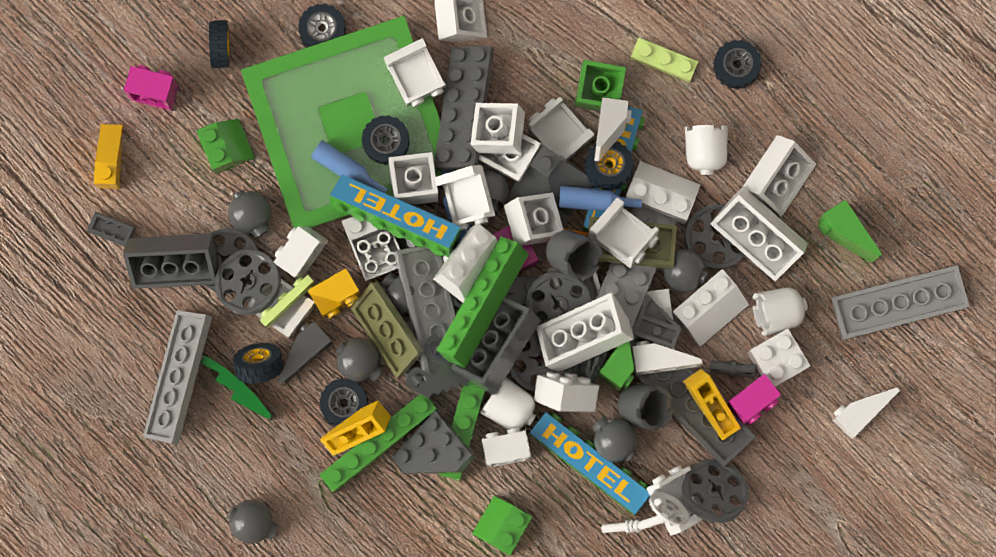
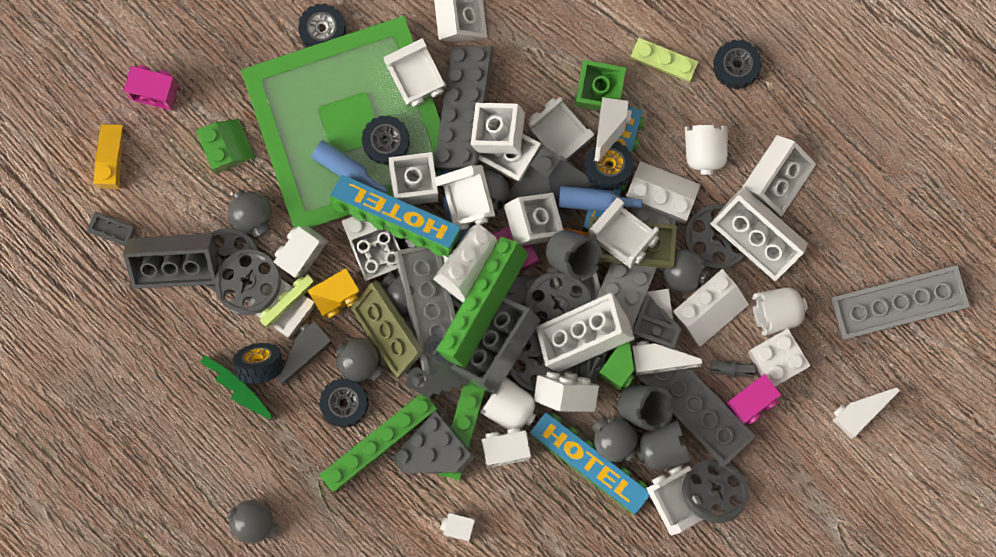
(177, 377): light grey plate -> none
(219, 44): black wheel -> none
(357, 428): yellow slope -> none
(457, 527): none -> white brick
(502, 525): bright green slope -> none
(663, 448): none -> dark grey cylinder
(665, 513): white dish -> none
(711, 403): yellow slope -> none
(846, 230): bright green slope -> none

